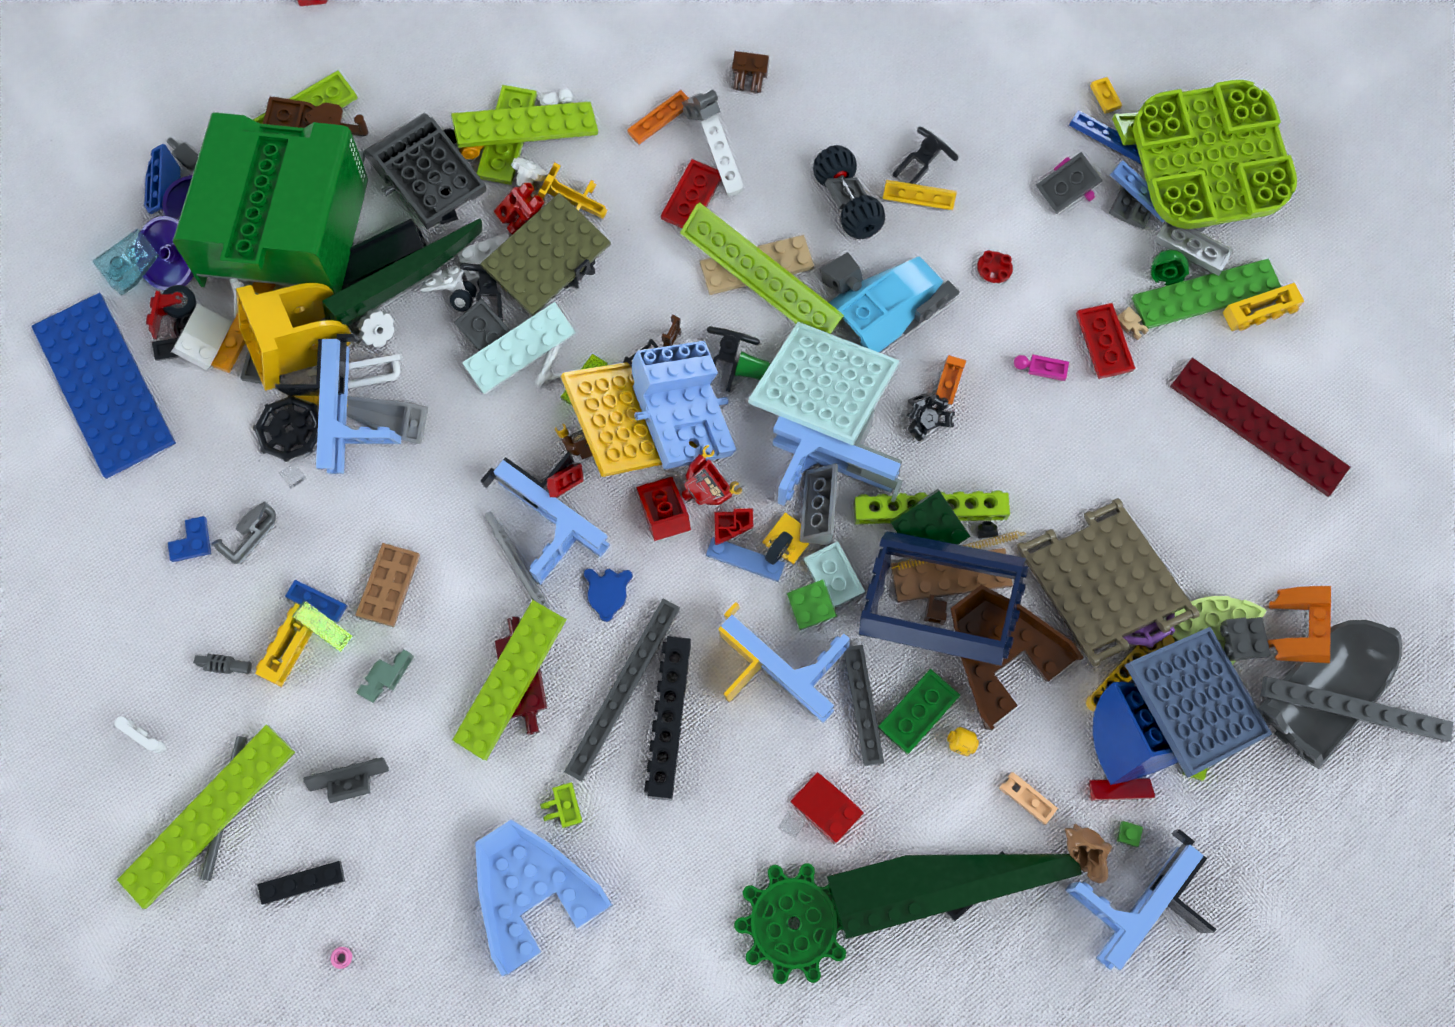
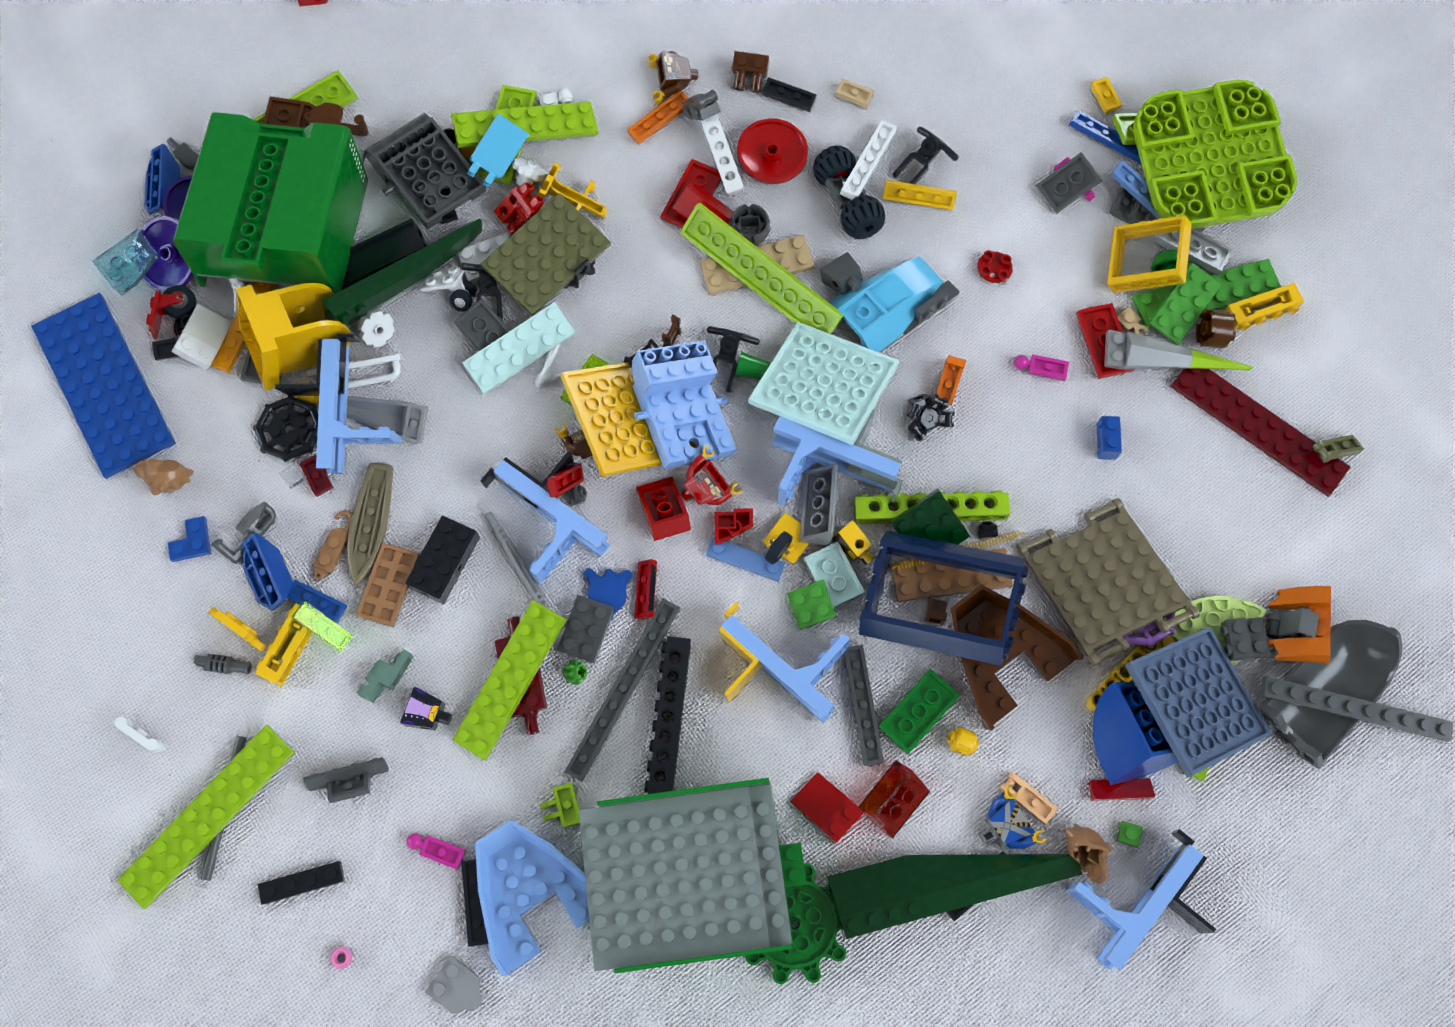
(163, 475): none -> medium nougat head
(239, 627): none -> yellow plate
(266, 571): none -> blue wedge
(316, 477): none -> dark red plate
(332, 548): none -> medium nougat plate
(369, 520): none -> dark tan piece
(424, 711): none -> torso
(436, 850): none -> dark pink plate
(442, 560): none -> black brick
(456, 987): none -> light grey plate
(474, 917): none -> black plate
(497, 149): none -> medium azure tile
(574, 672): none -> bright green gear
(577, 495): none -> dark grey plate
(586, 629): none -> dark grey plate
(645, 589): none -> red plate
(673, 73): none -> reddish brown torso
(688, 876): none -> light grey piece
(693, 195): none -> red slope
(751, 216): none -> dark grey piece
(772, 151): none -> red dish
(789, 94): none -> black plate
(849, 537): none -> yellow torso
(854, 93): none -> tan plate
(868, 160): none -> white plate
(894, 798): none -> clear red slope
(1009, 824): none -> torso
(1109, 437): none -> blue brick
(1140, 352): none -> light grey plate
(1150, 279): none -> yellow window
(1184, 304): none -> bright green plate
(1215, 328): none -> reddish brown brick
(1292, 624): none -> dark grey hinge
(1338, 447): none -> olive plate

